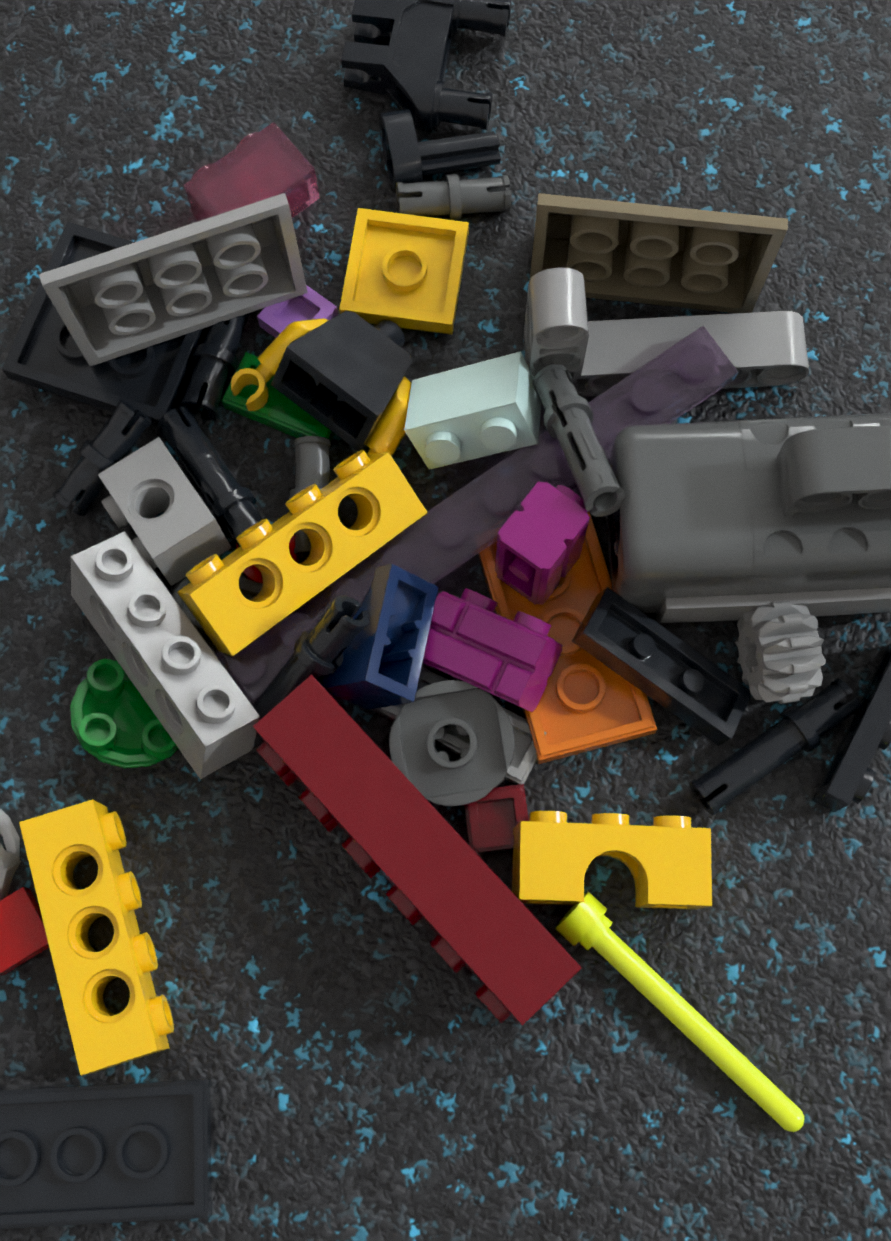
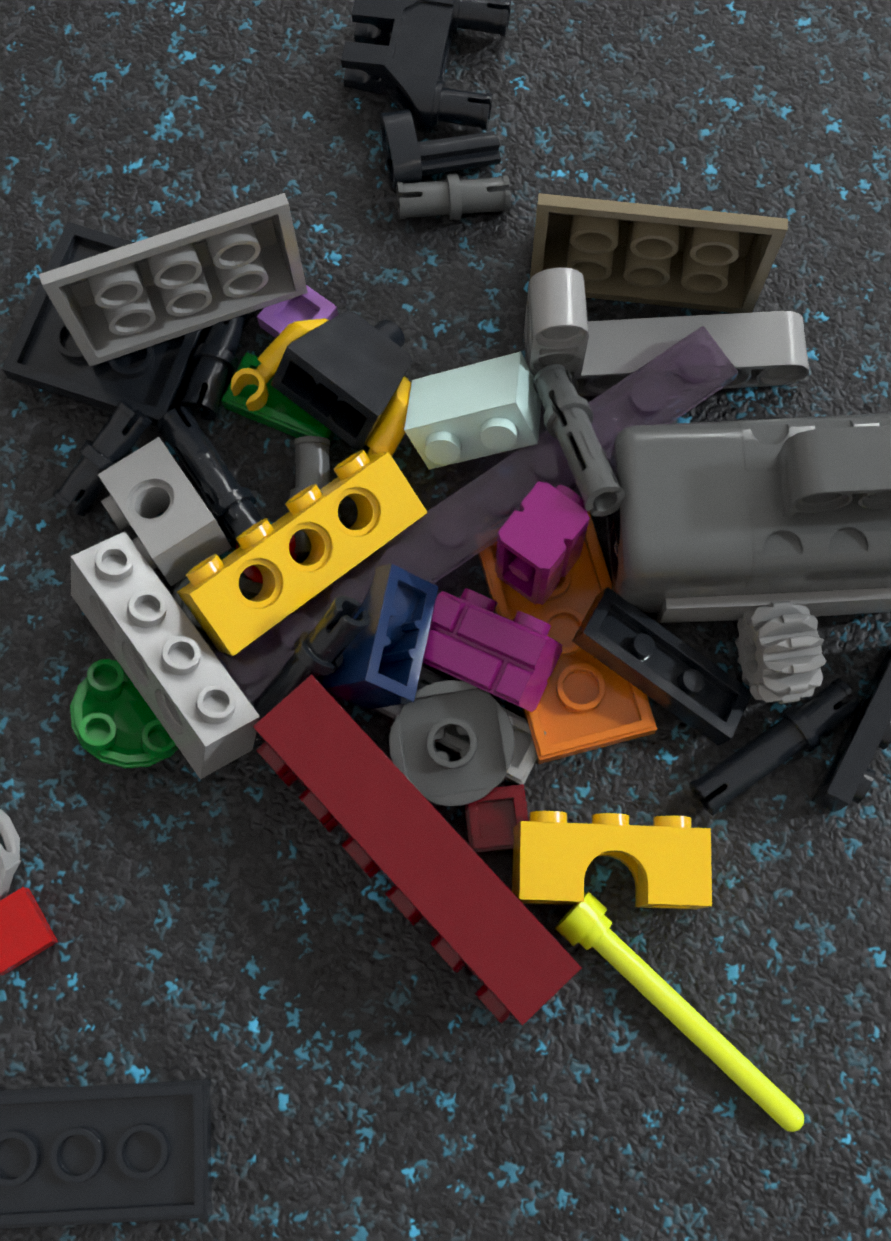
(53, 849): yellow brick -> none
(255, 170): clear pink brick -> none
(405, 270): yellow plate -> none

